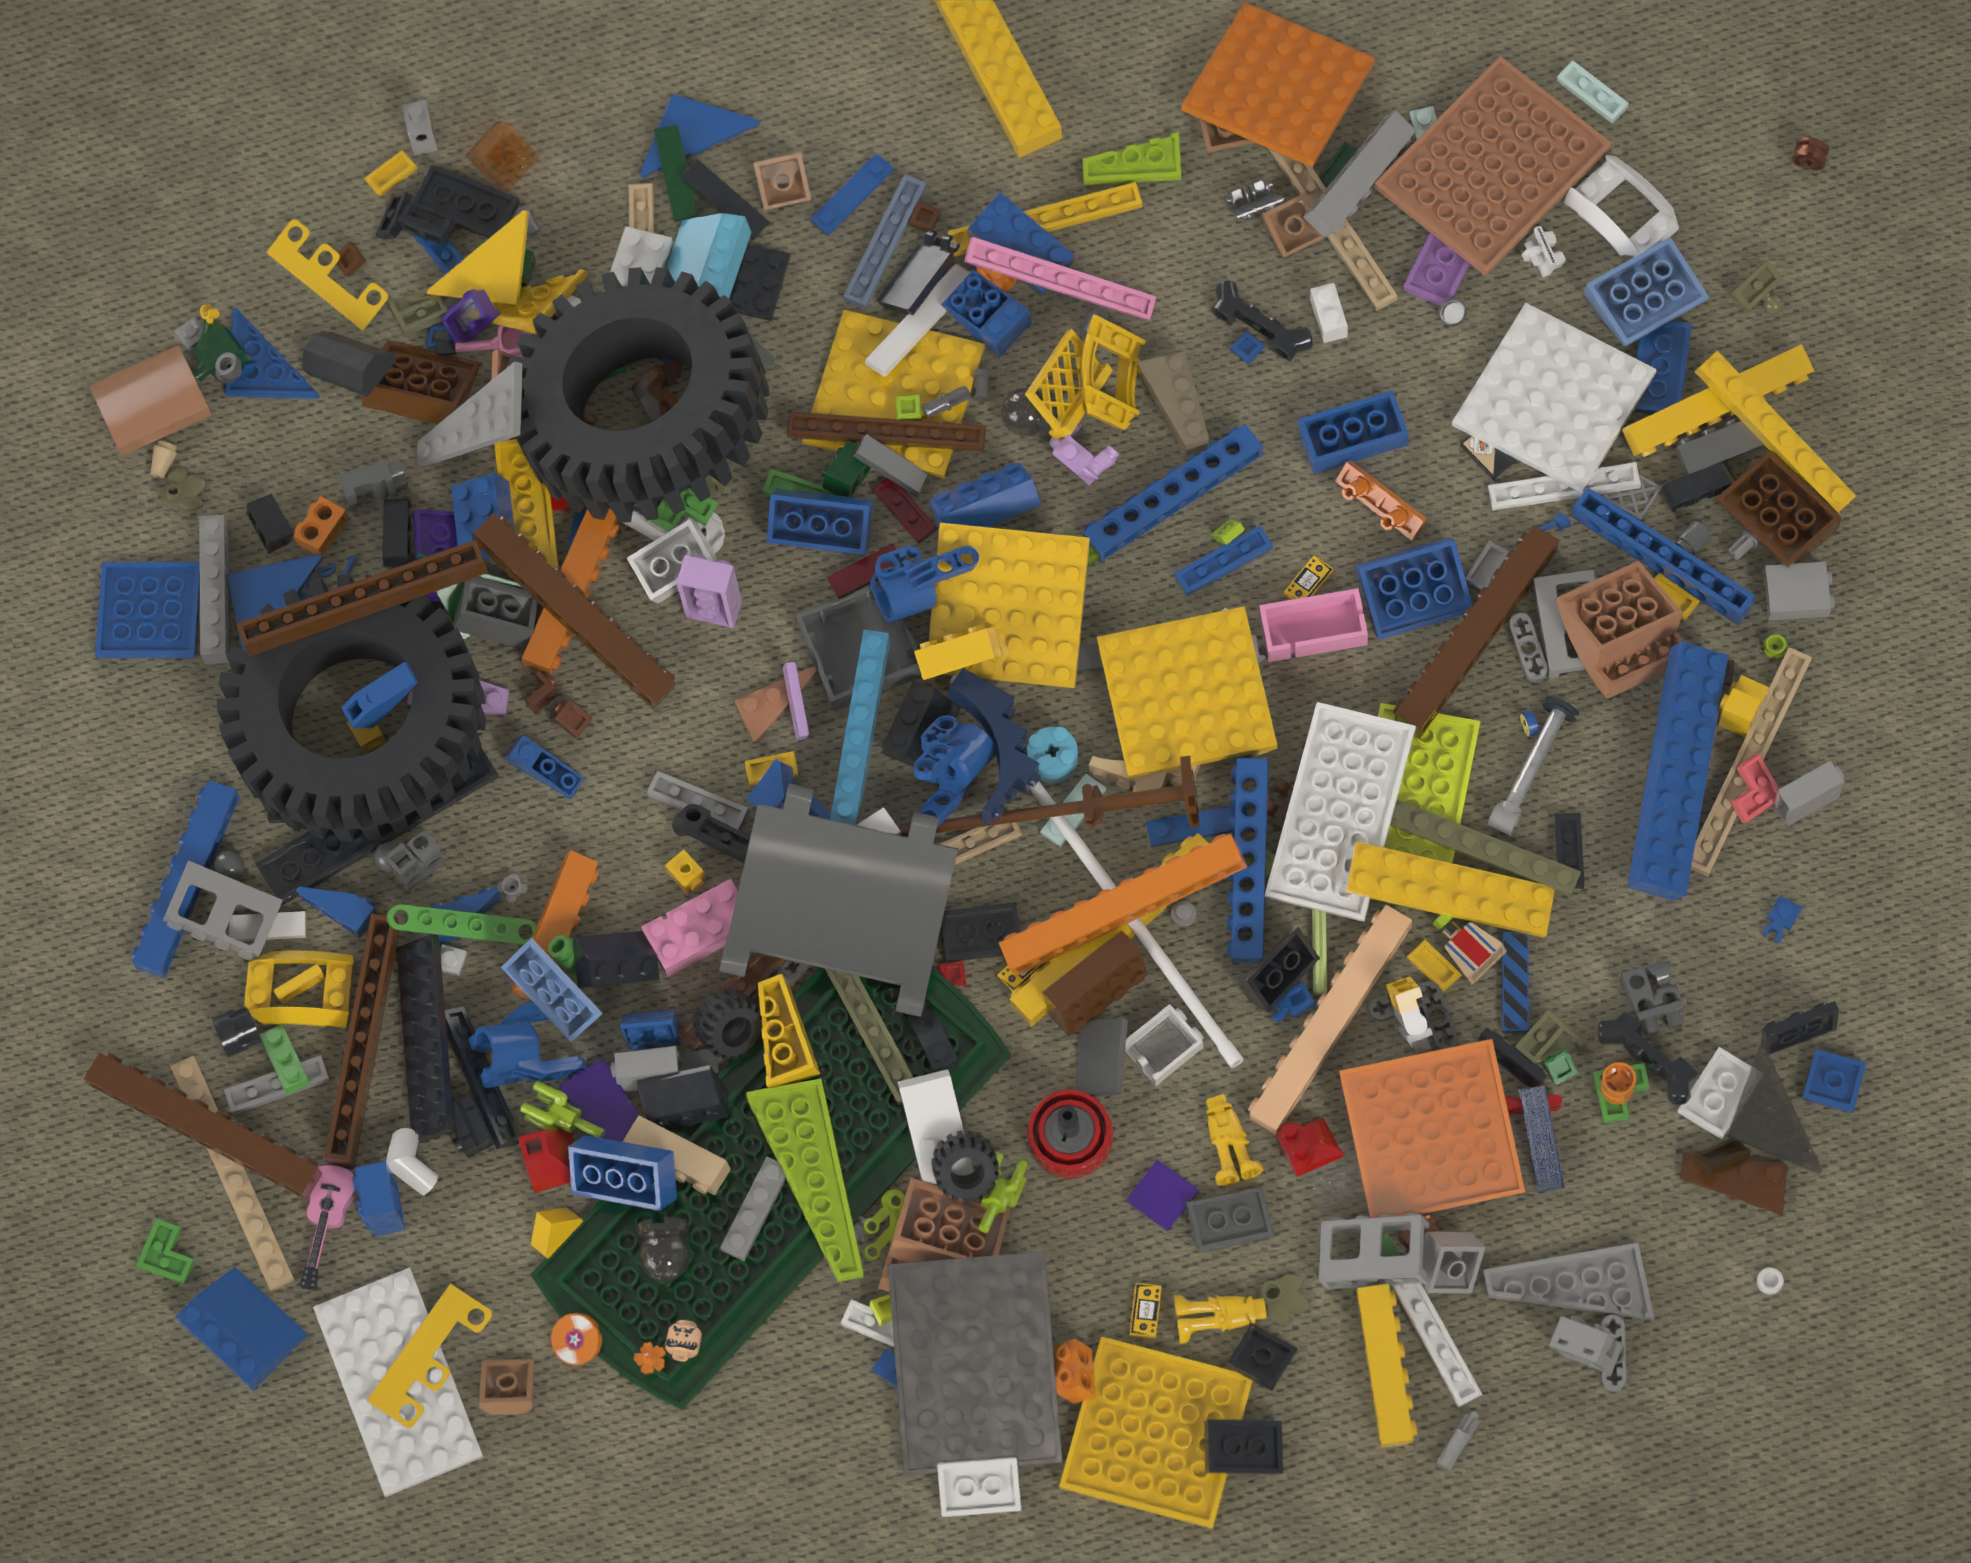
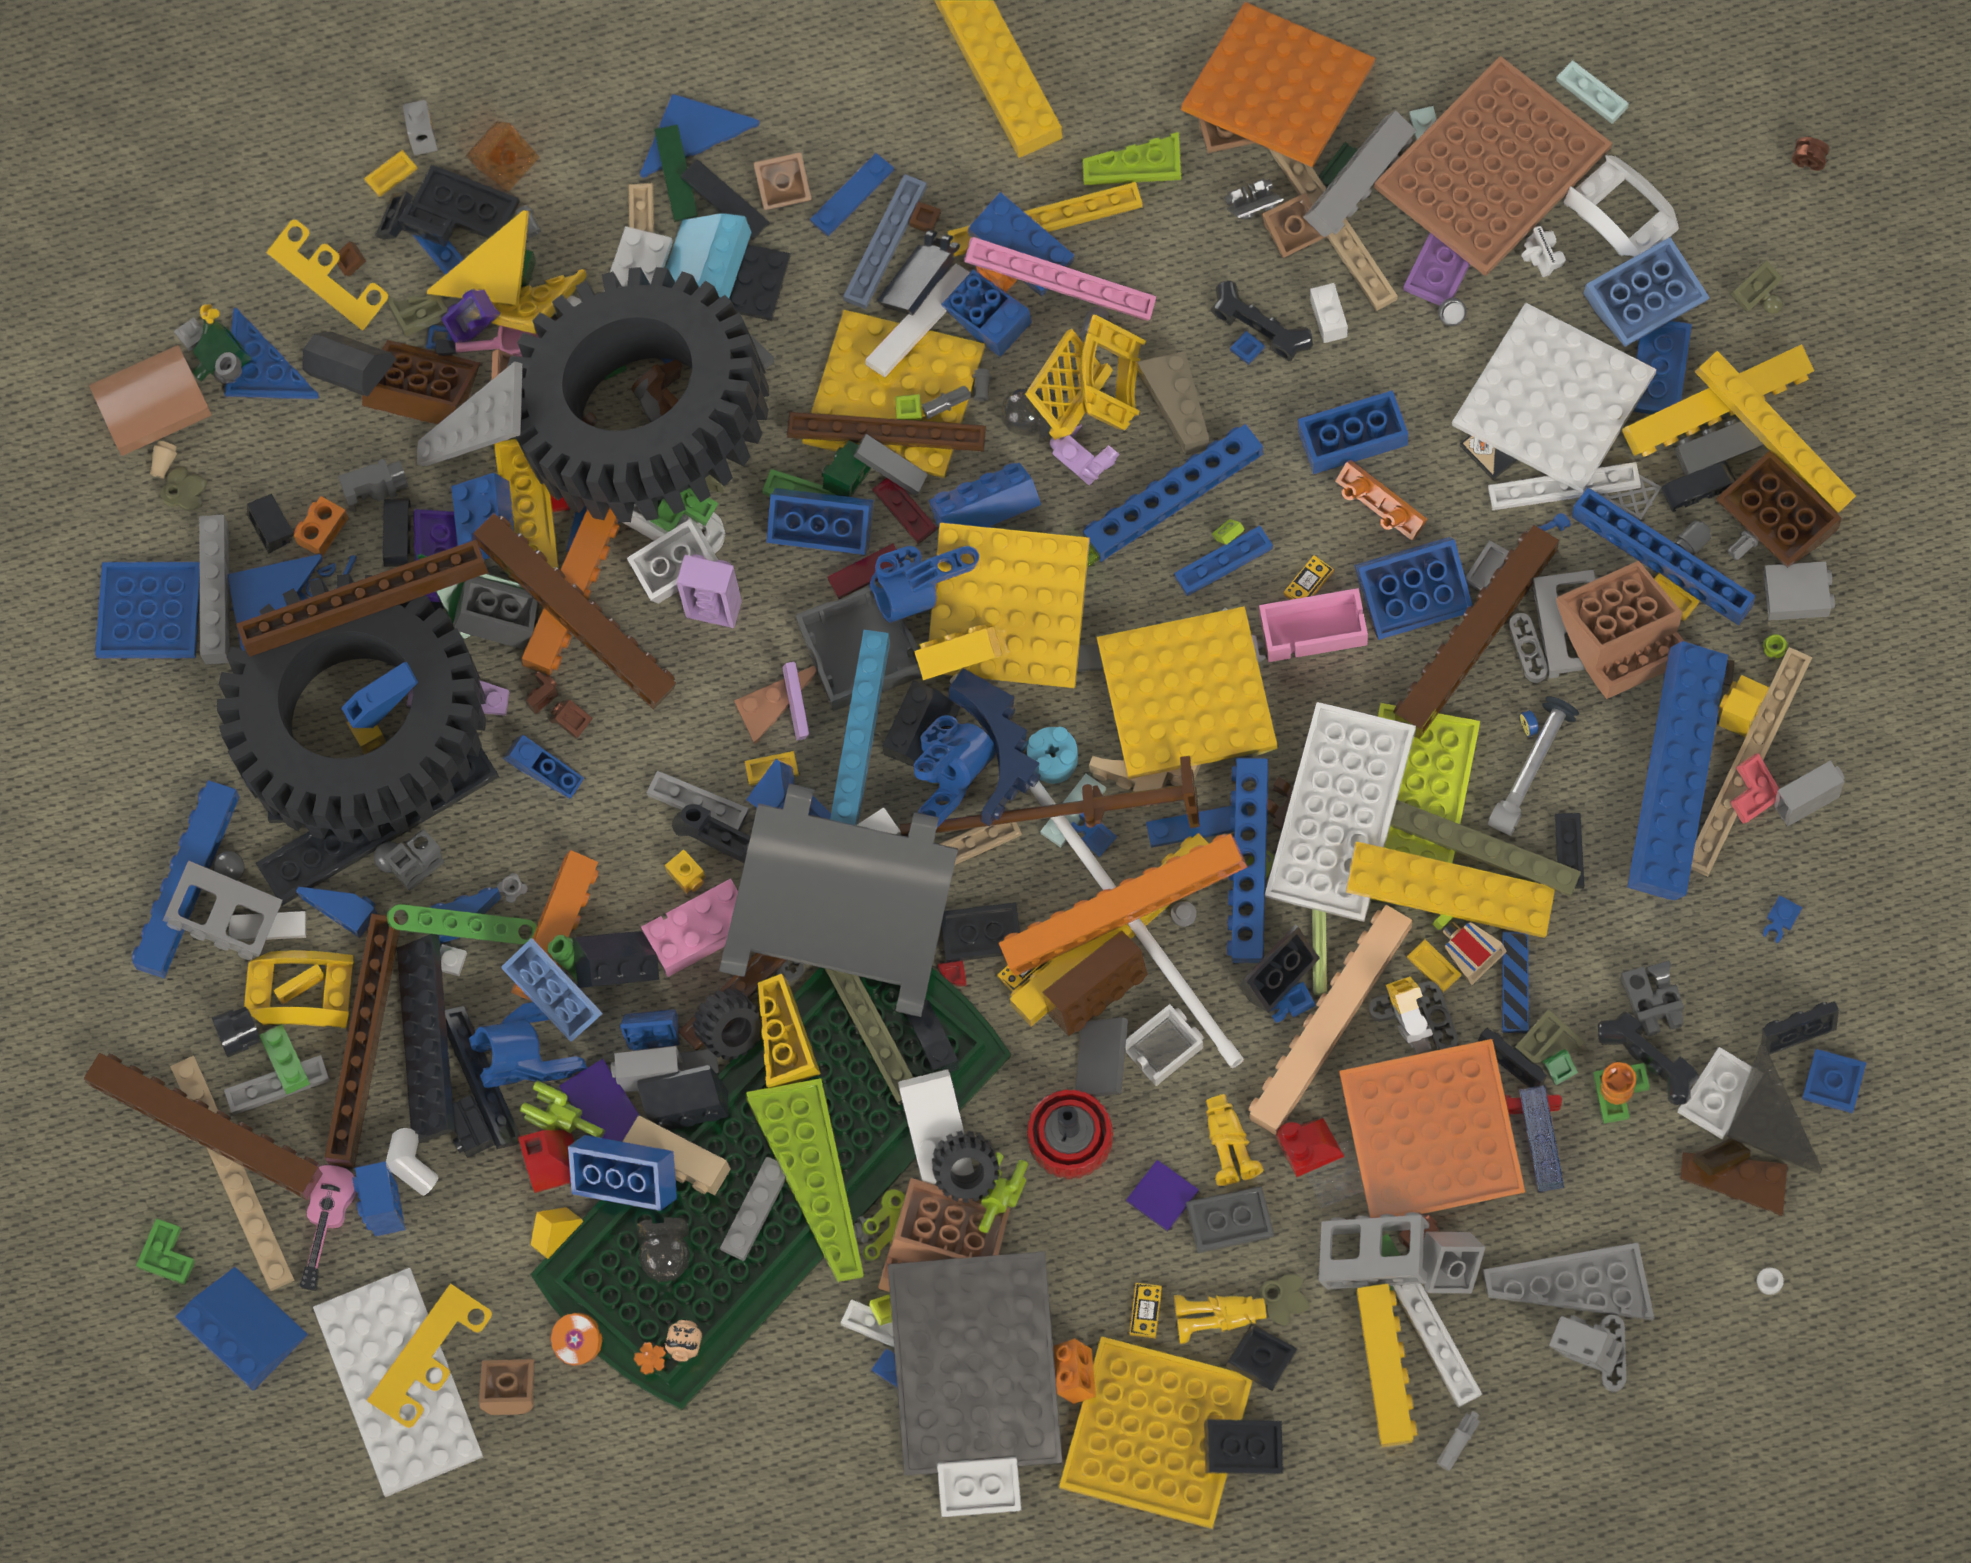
(1096, 838): none -> blue plate

